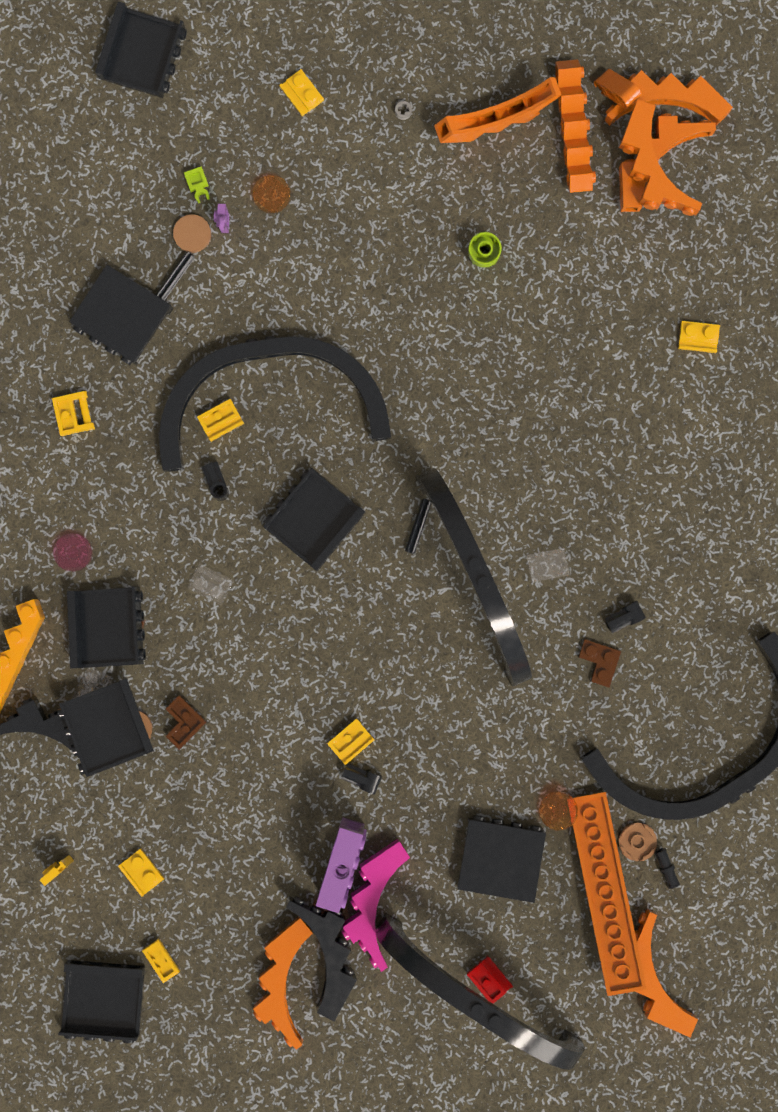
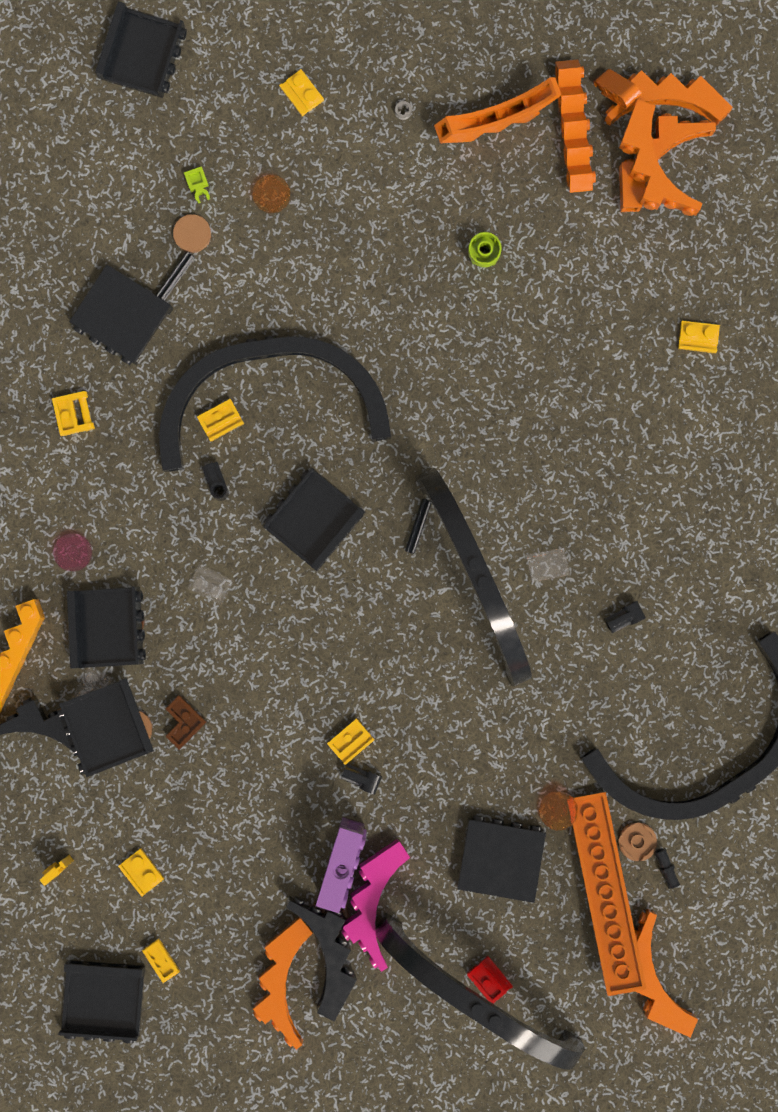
(221, 218): medium lavender hinge -> none
(605, 659): reddish brown plate -> none

